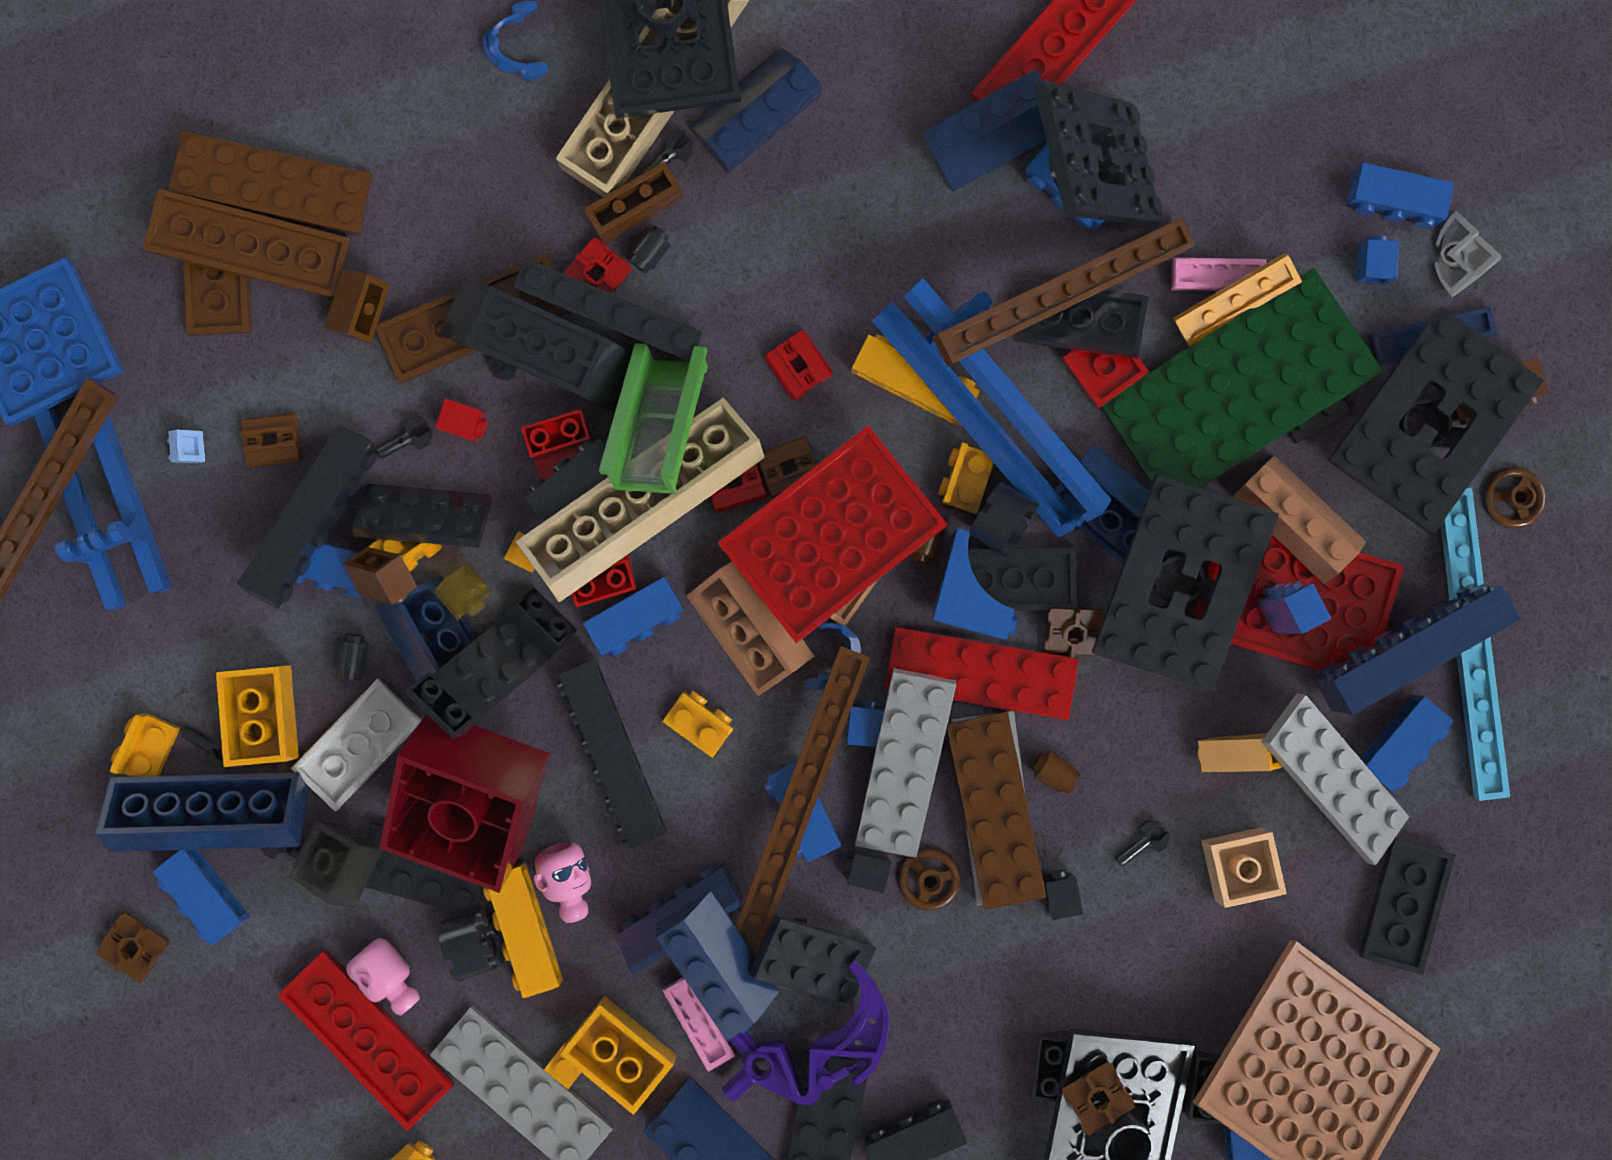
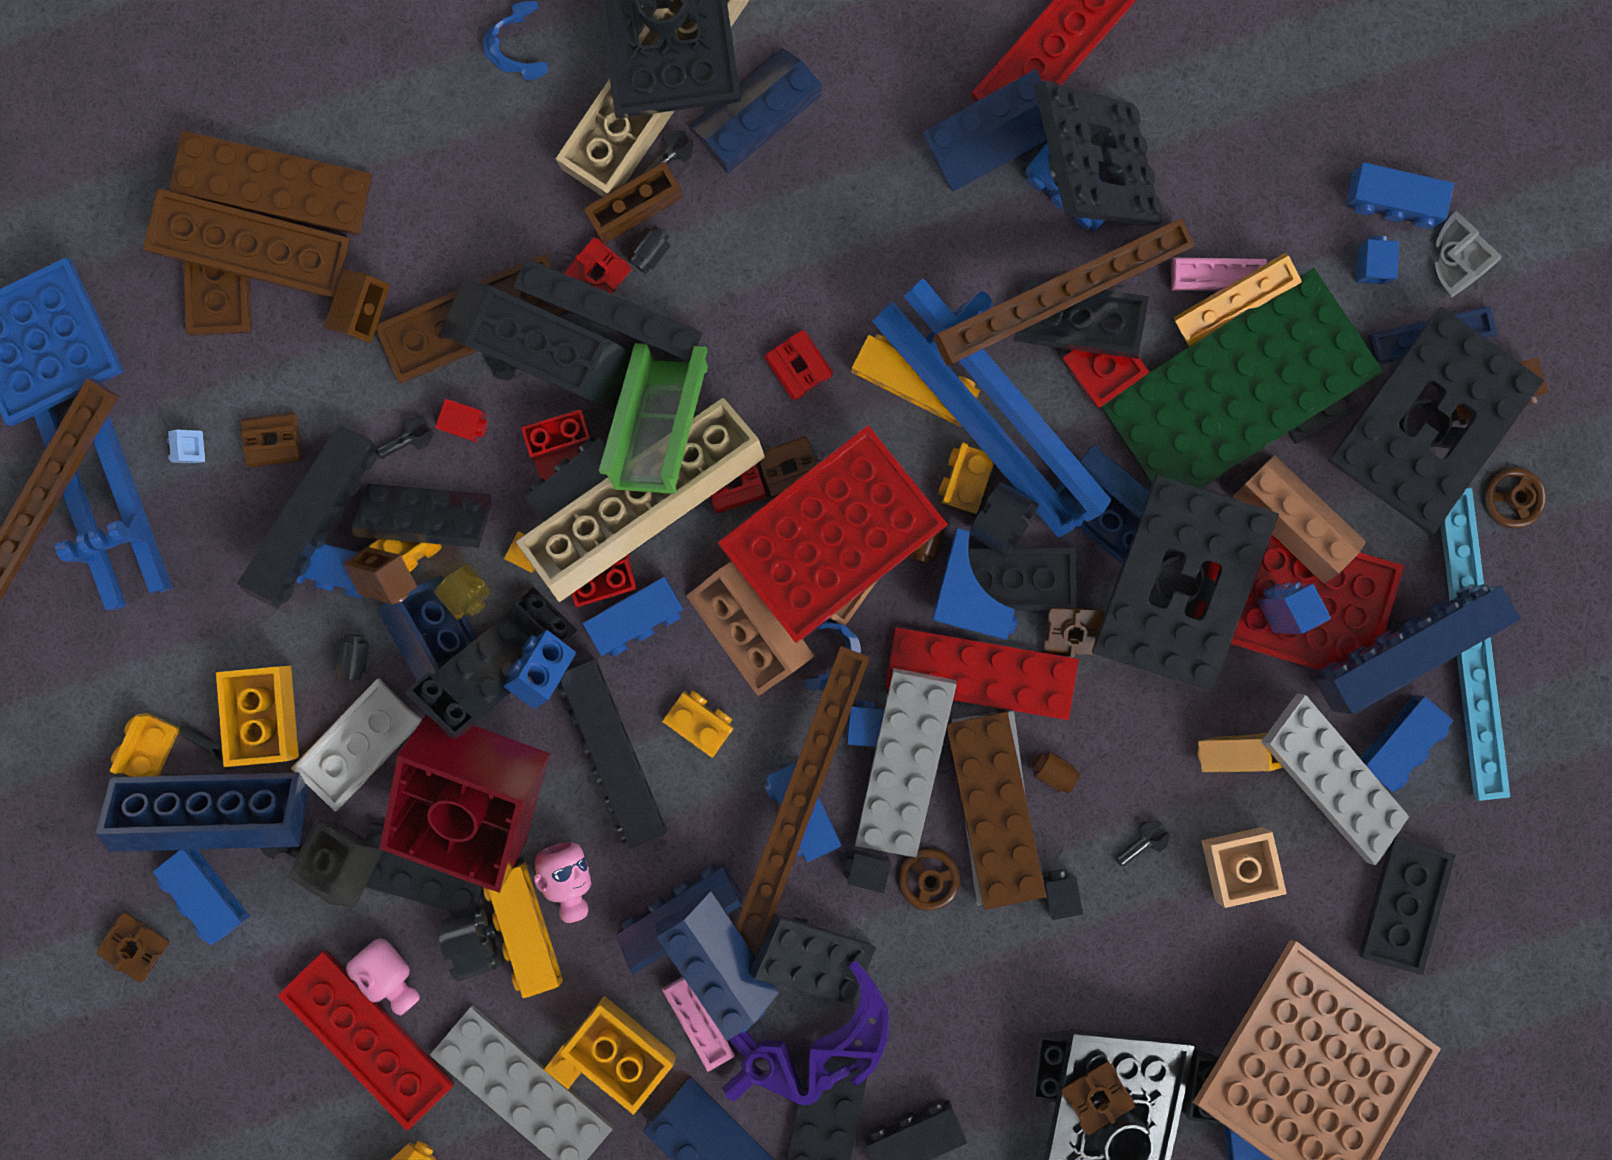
(543, 672): none -> blue brick

